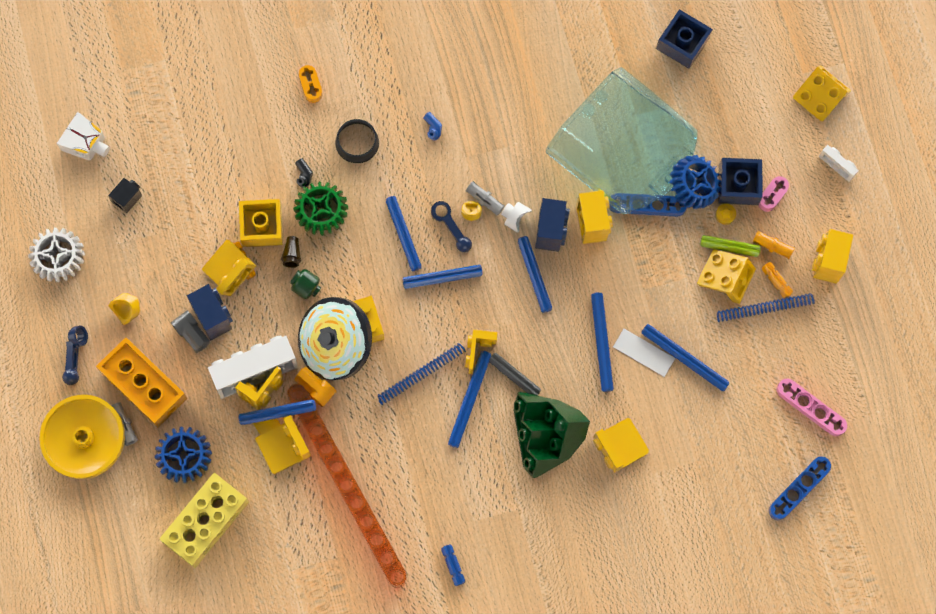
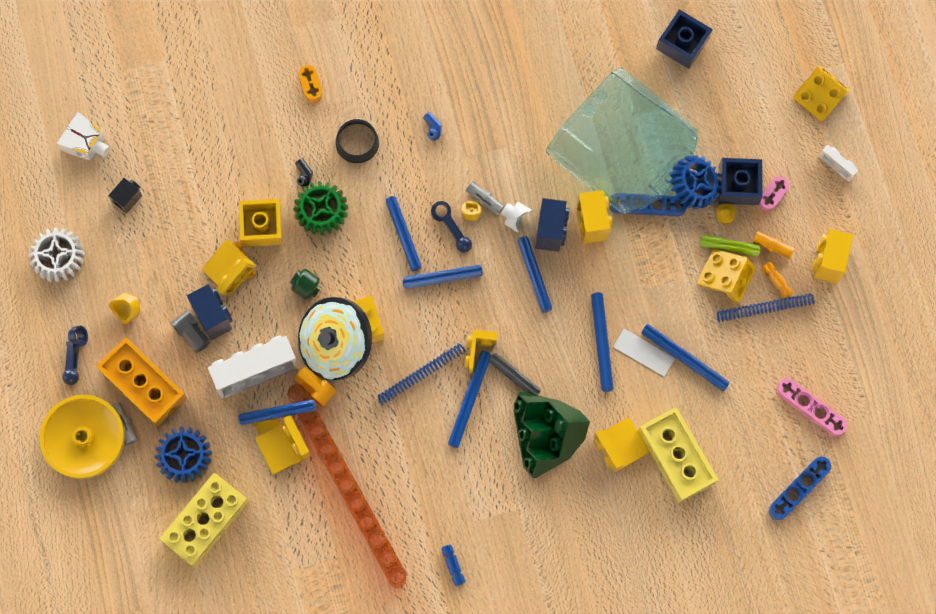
(262, 397): yellow bracket -> none
(291, 254): dark brown cone -> none
(686, 445): none -> light yellow brick

